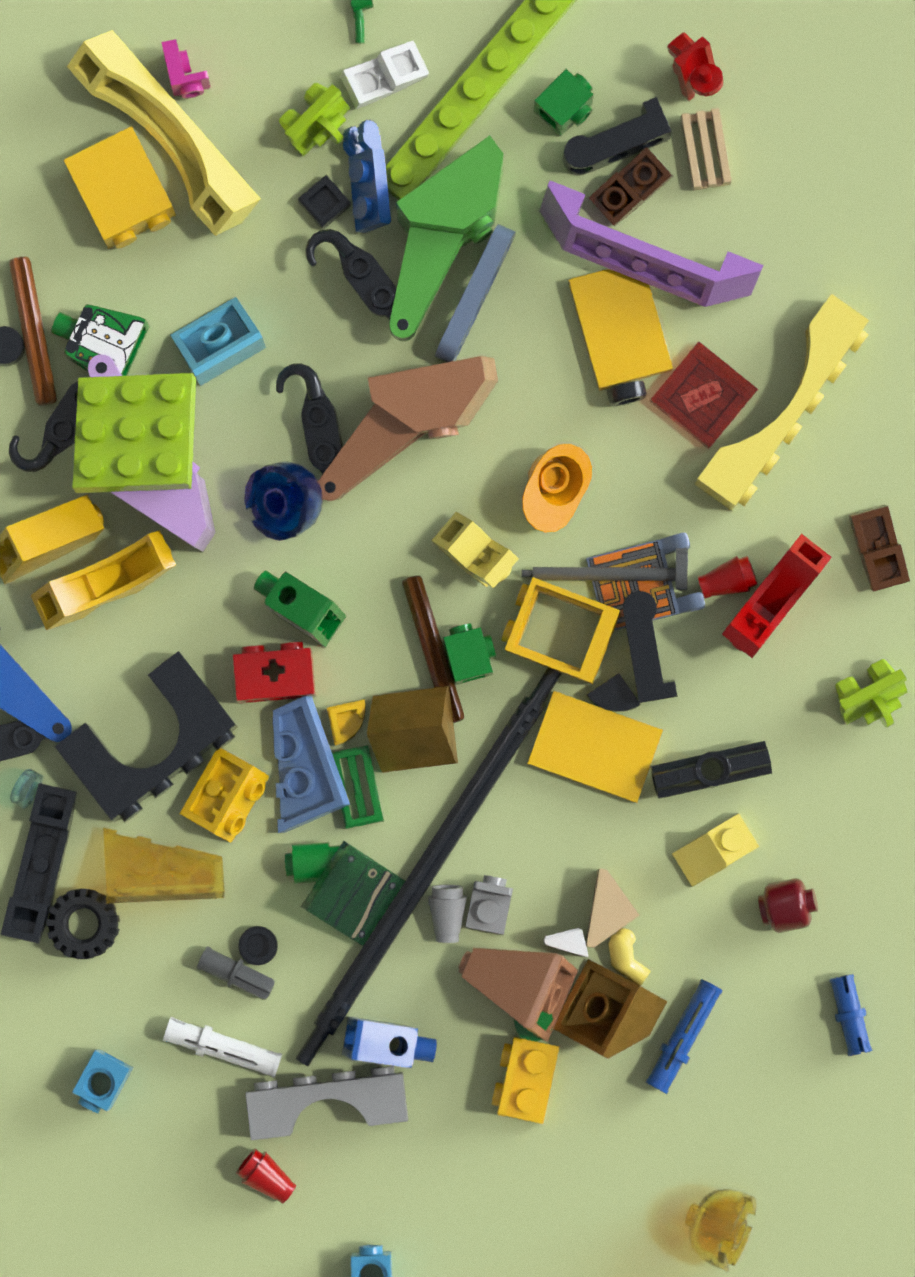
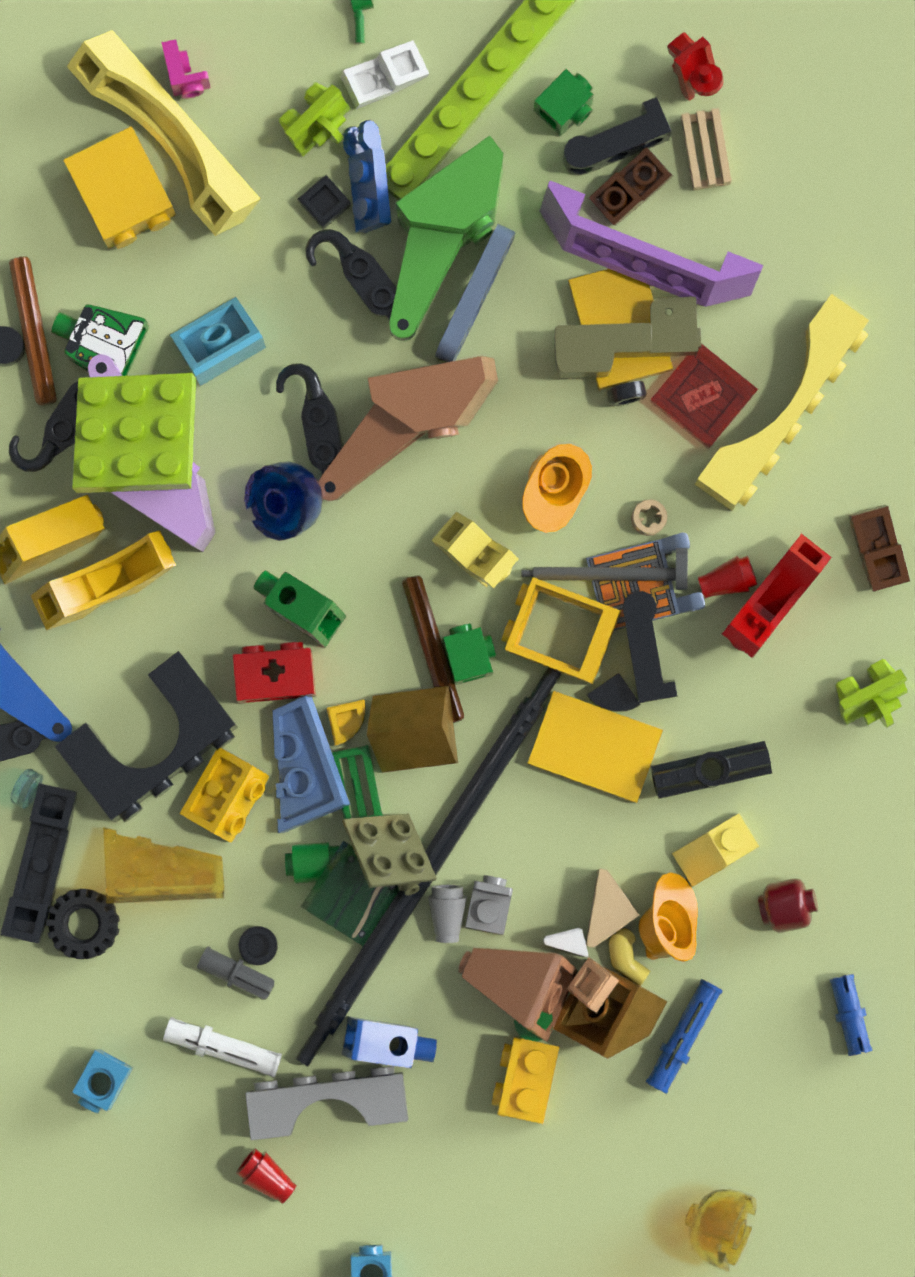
(390, 851): none -> olive hinge
(590, 349): none -> olive piece
(592, 984): none -> light nougat tile
(654, 528): none -> tan bush
(671, 921): none -> light orange piece

